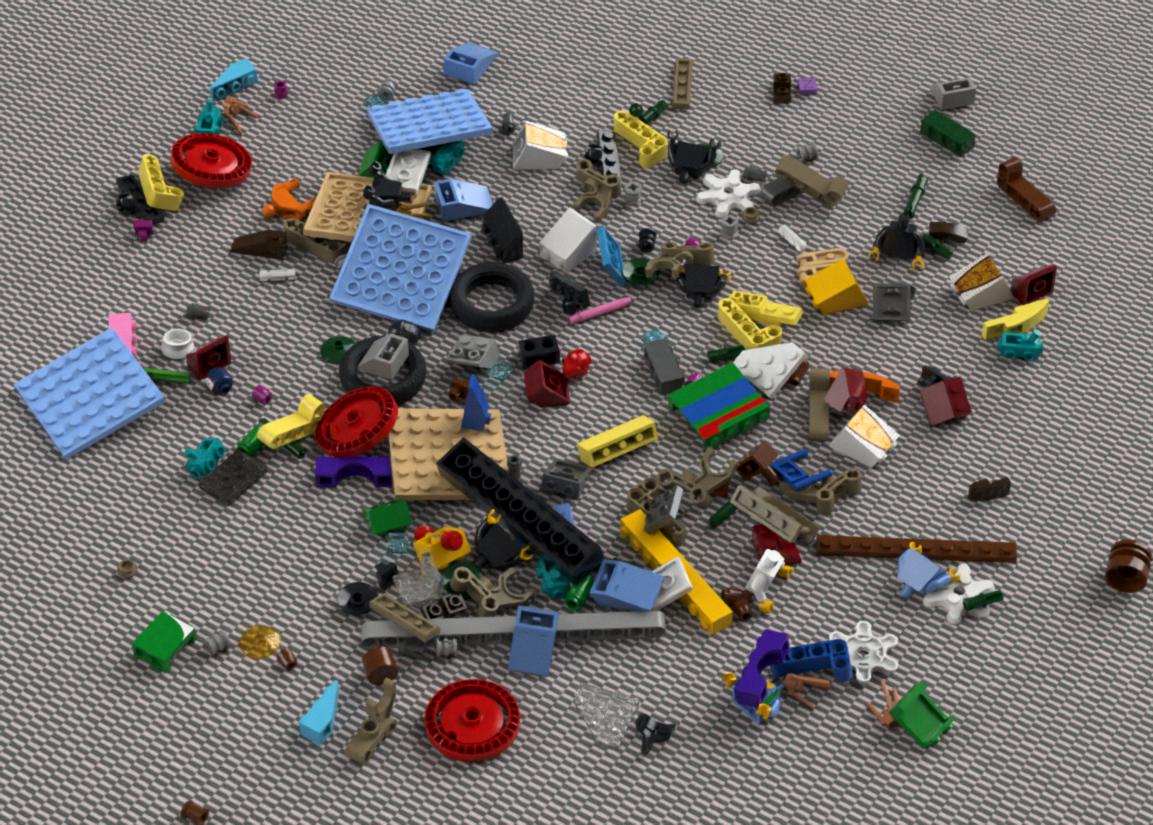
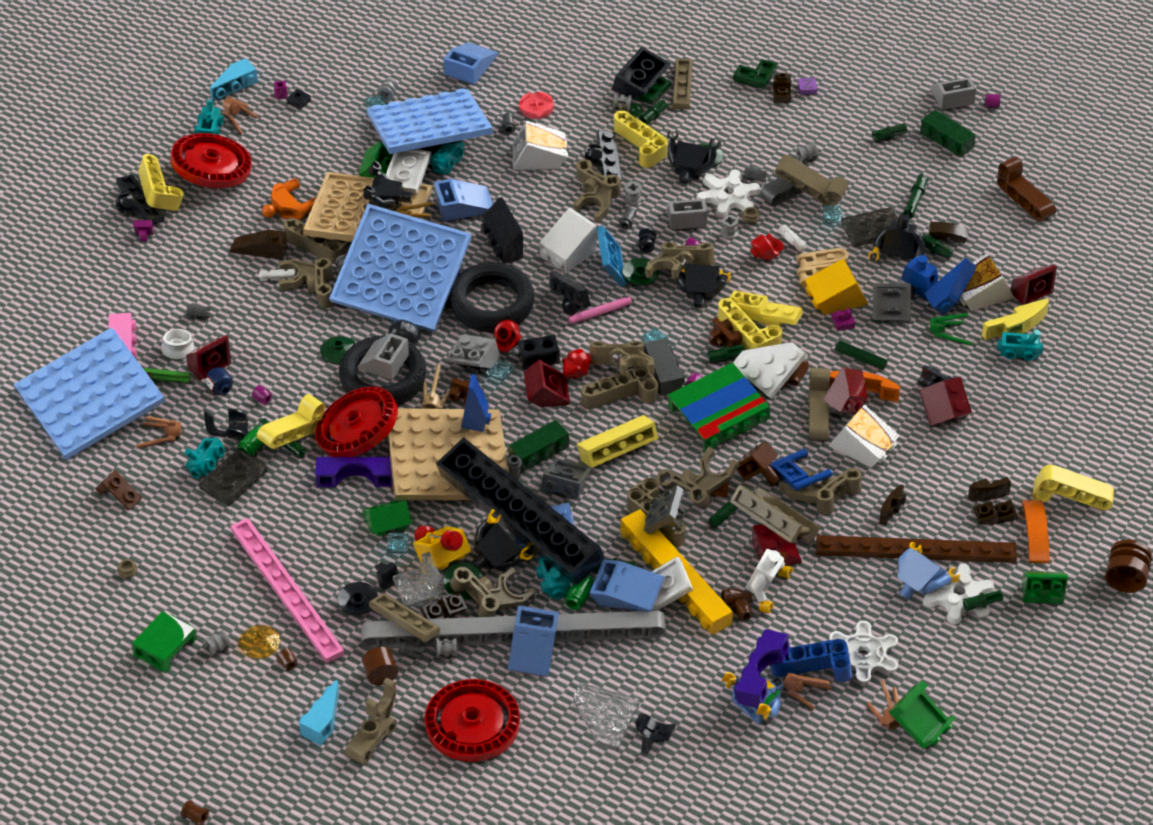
(120, 490): none -> reddish brown bracket
(171, 427): none -> nougat plant
(235, 417): none -> black helmet
(287, 591): none -> bright pink plate
(298, 99): none -> black tile
(314, 274): none -> dark tan piece
(433, 400): none -> tan plant
(507, 335): none -> red head
(536, 105): none -> coral tile
(540, 445): none -> dark green brick
(620, 386): none -> dark tan beam
(621, 106): none -> light grey bush
(626, 221): none -> dark grey pin
(631, 353): none -> dark tan piece
(639, 73): none -> black slope
(656, 91): none -> dark green plate
(687, 214): none -> light grey slope
(722, 336): none -> reddish brown hips
(756, 77): none -> dark green plate
(766, 247): none -> red head
(832, 214): none -> clear light blue plate
(843, 320): none -> magenta tile
(861, 355): none -> dark green axle
(865, 226): none -> clear smoke plate
(889, 132): none -> dark green axle
(892, 504): none -> dark brown slope
(920, 275): none -> blue torso
(938, 325): none -> green plant
(950, 288): none -> blue slope
(992, 100): none -> magenta hose
(994, 514): none -> dark brown slope
(1036, 531): none -> orange slope
(1044, 587): none -> green slope
(1072, 486): none -> light yellow beam

